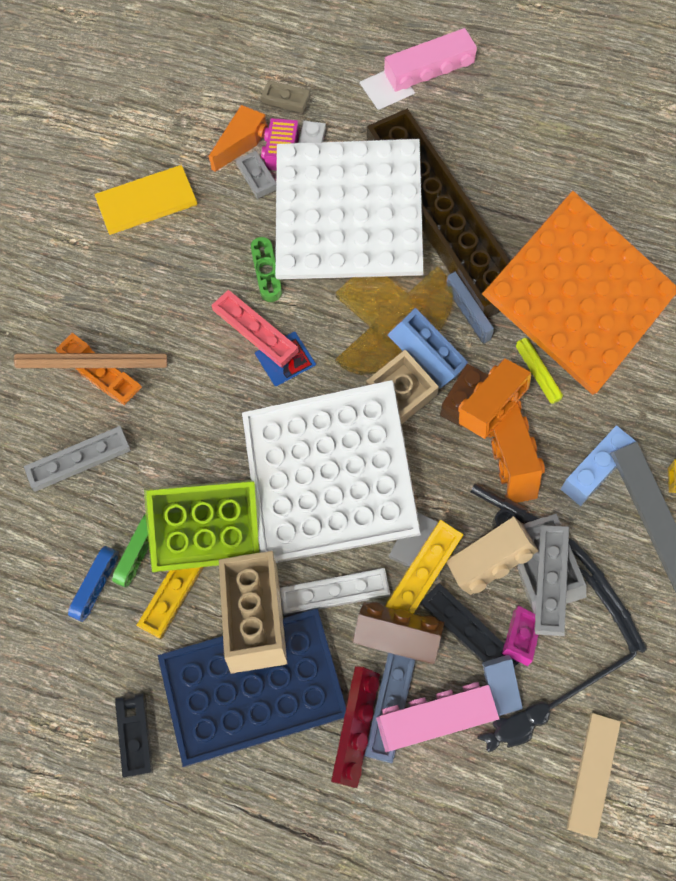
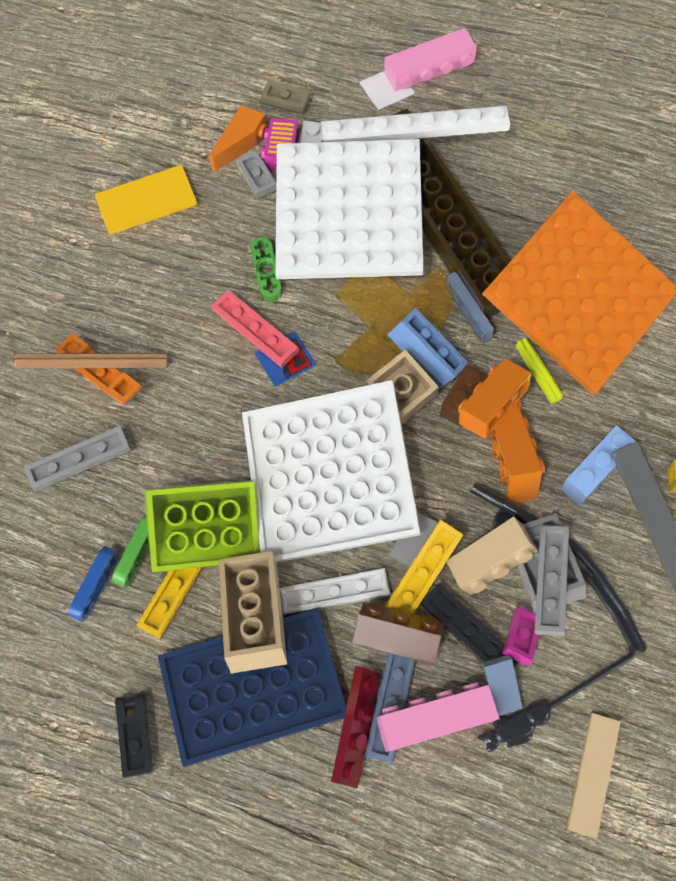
(417, 125): none -> white plate

